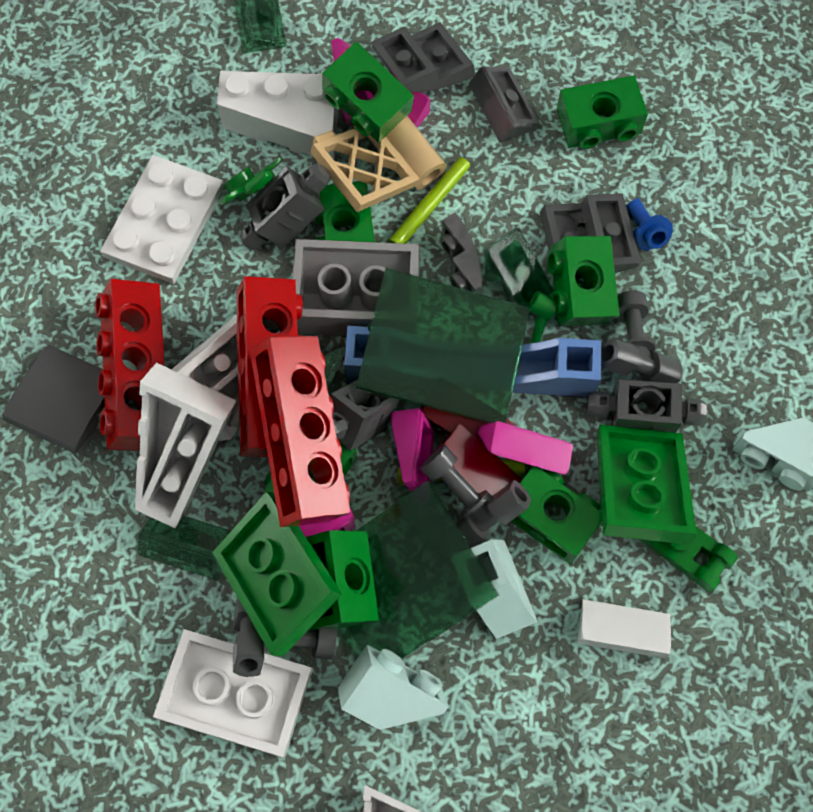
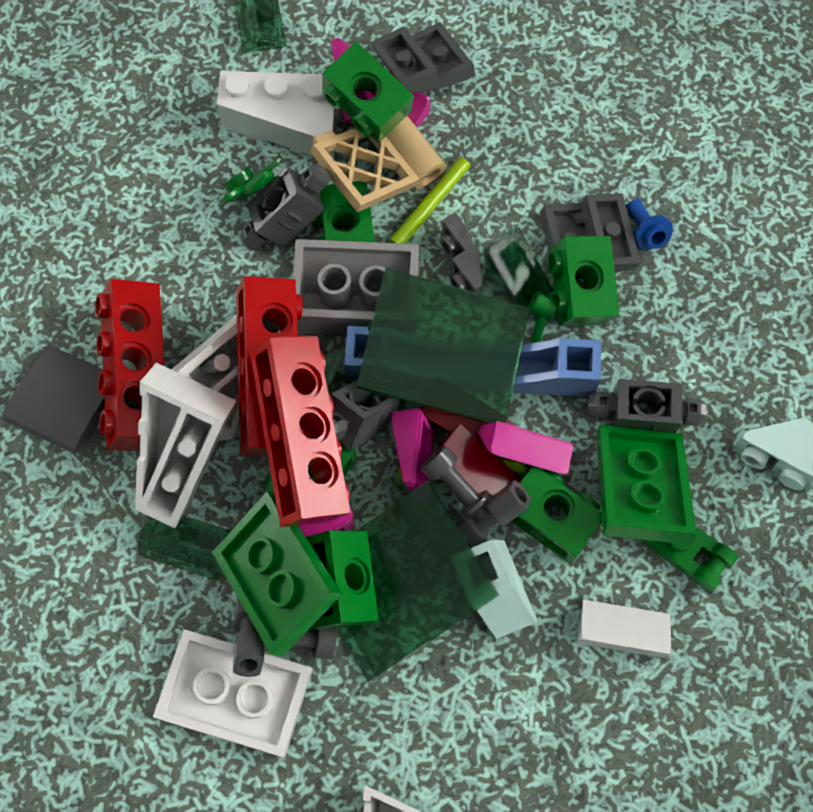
(162, 219): white plate -> none
(388, 692): light aqua slope -> none
(503, 102): flat silver slope -> none
(615, 98): green brick -> none
(638, 352): dark grey bar -> none

